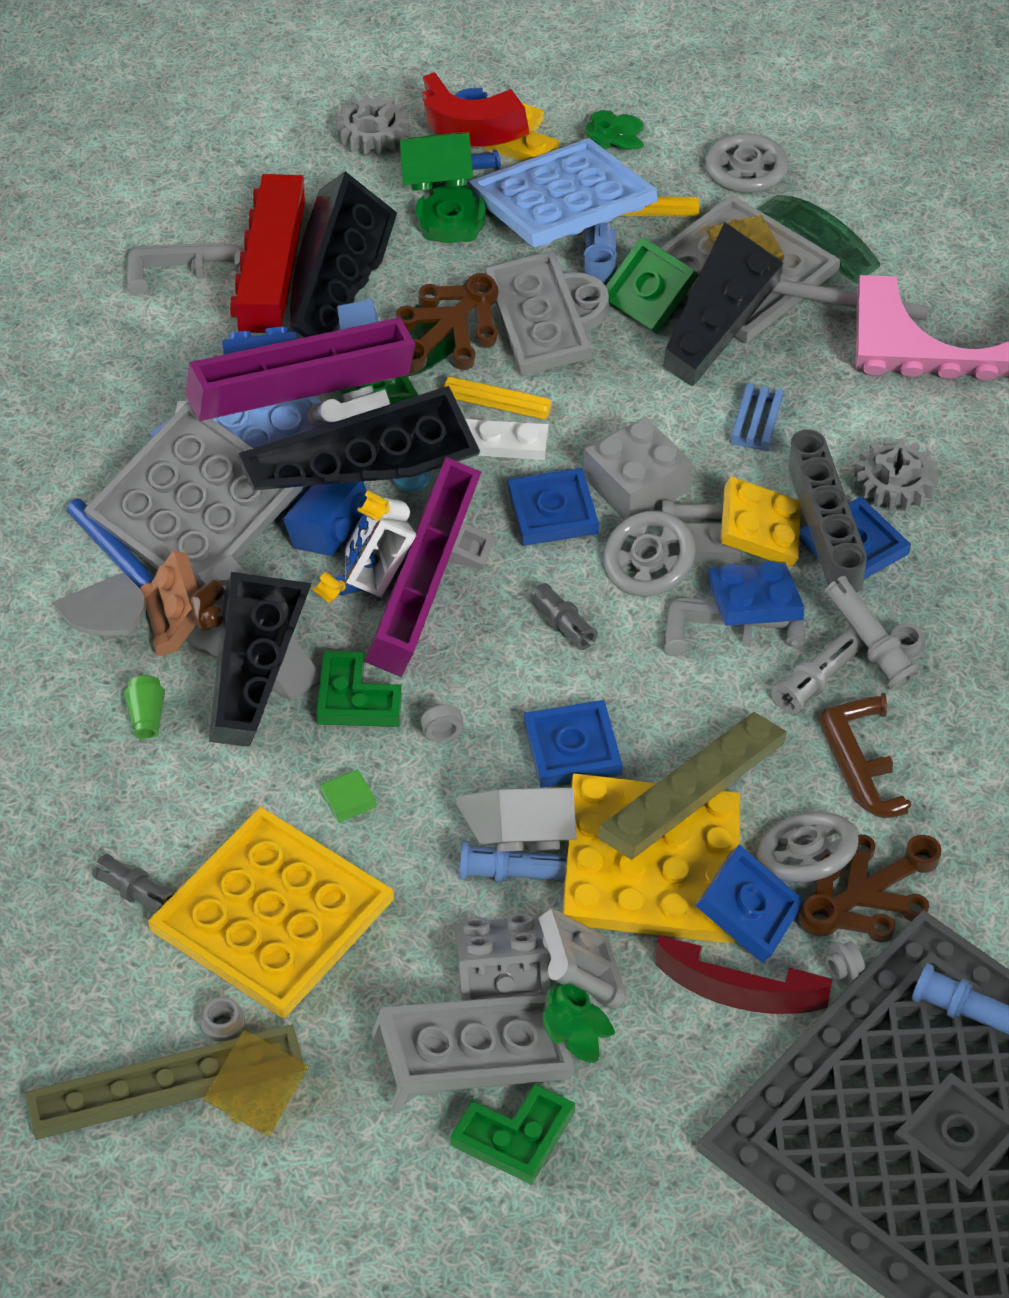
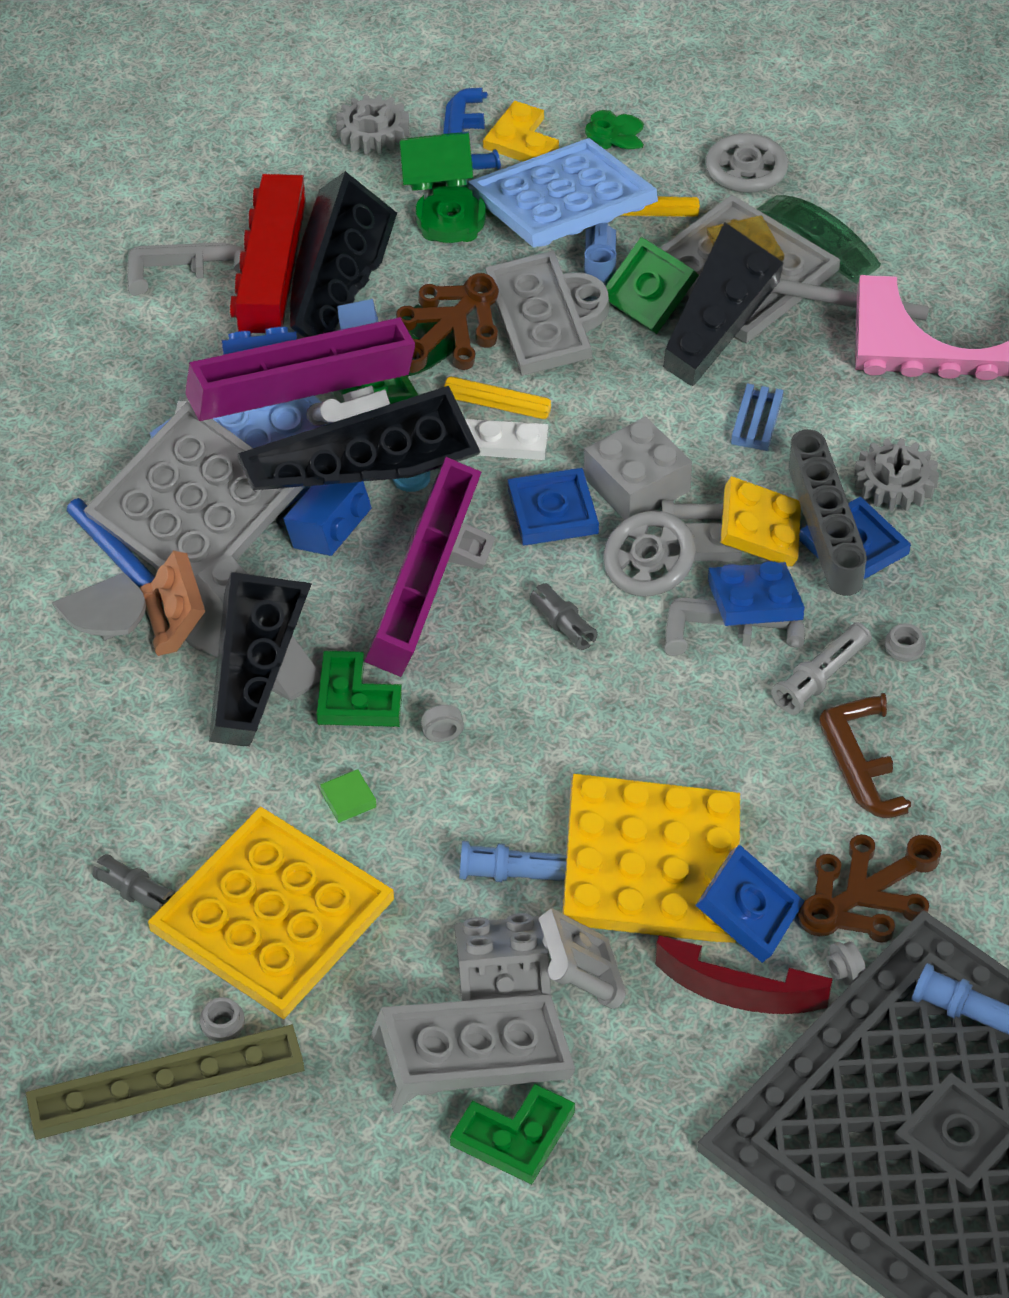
(145, 704): bright green cone -> none
(202, 605): reddish brown arm -> none
(256, 1083): clear yellow piece -> none
(372, 550): white torso -> none
(488, 120): red arch -> none
(521, 817): light grey slope -> none
(572, 742): blue plate -> none
(575, 1021): green plate -> none
(691, 785): olive plate -> none
(807, 845): light grey plate -> none
(883, 648): light grey pin -> none

